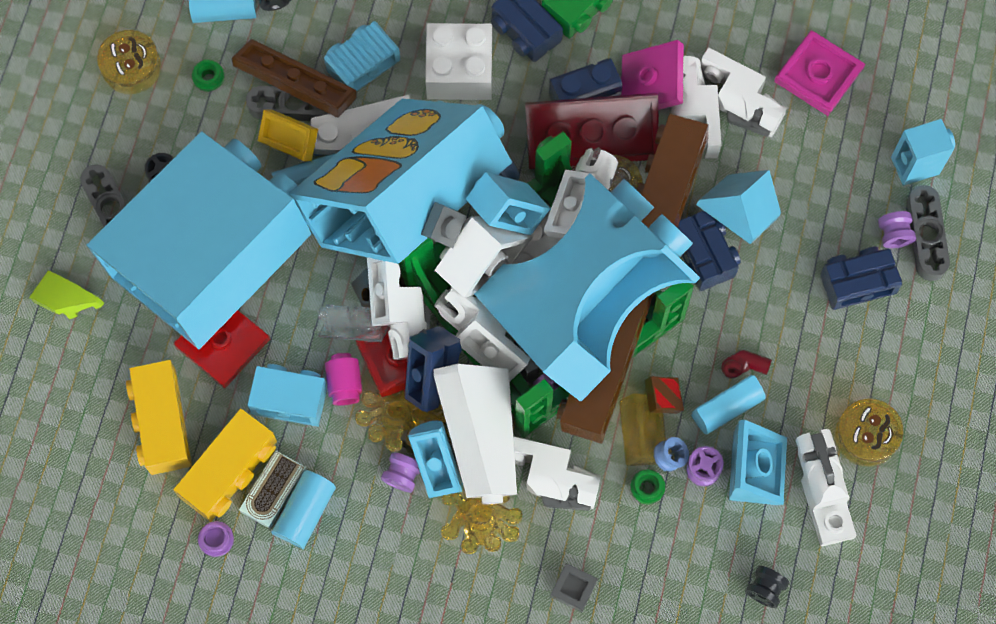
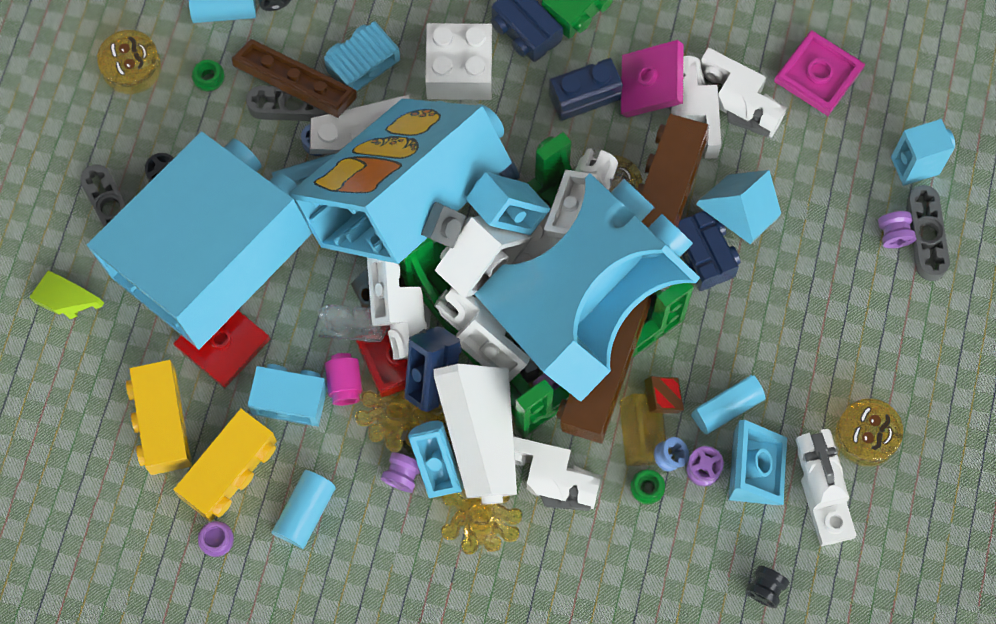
(272, 489): tile -> none
(287, 135): yellow tile -> none
(574, 587): dark grey plate -> none
(613, 123): dark red tile -> none
(744, 361): dark red arm -> none
(860, 277): dark blue brick -> none

